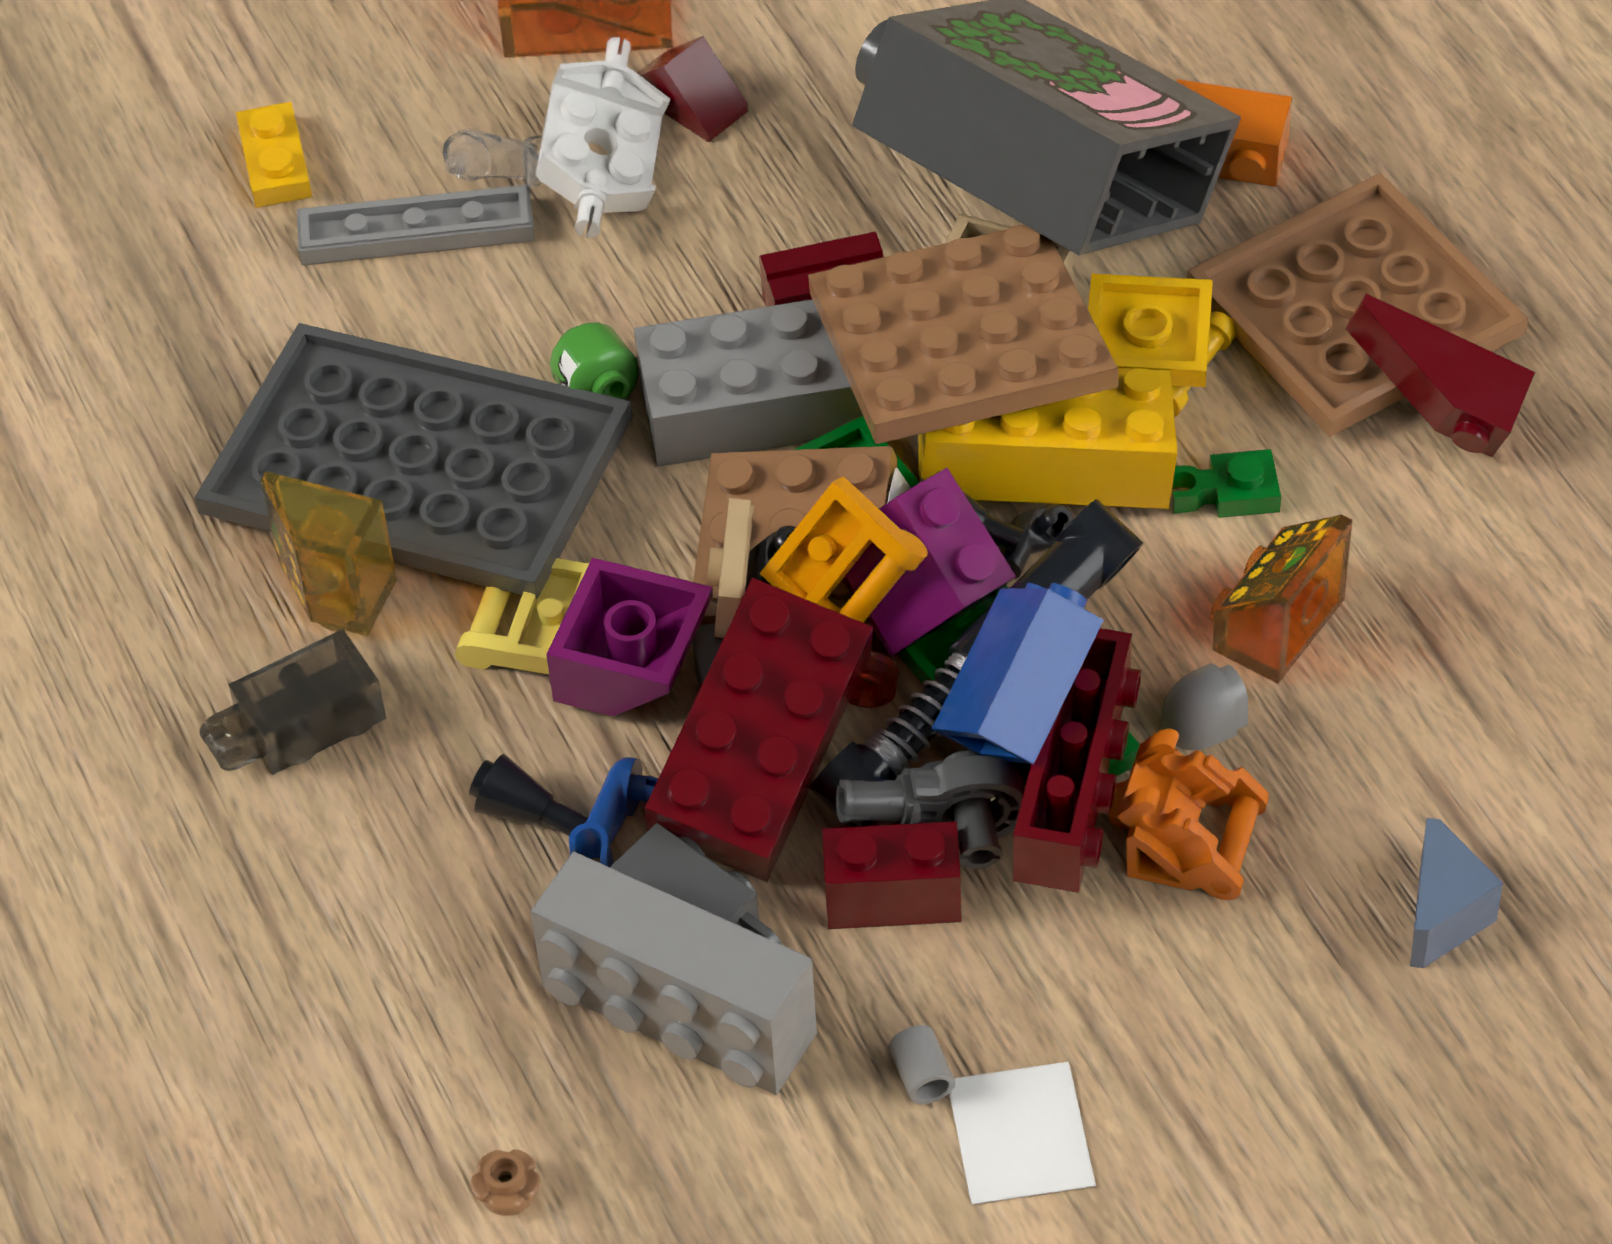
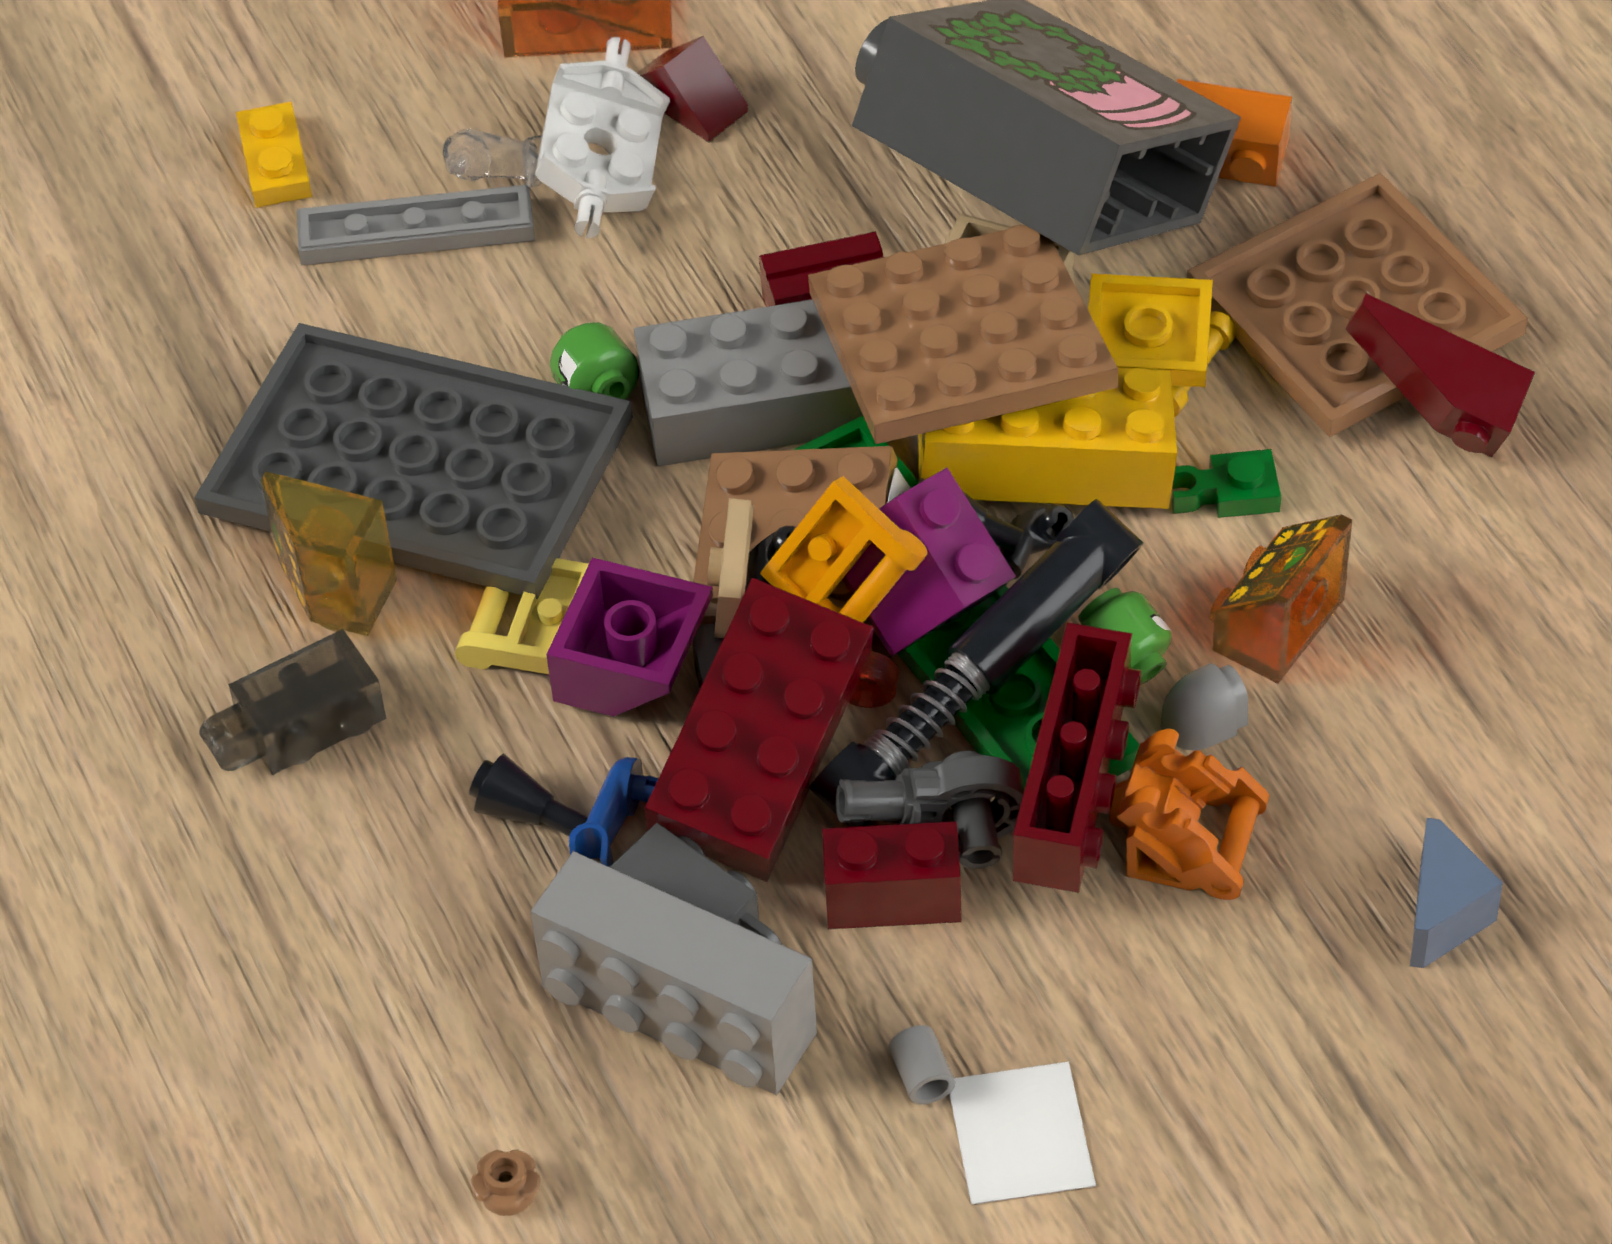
(1019, 672): brick -> none
(1135, 615): none -> bright green head

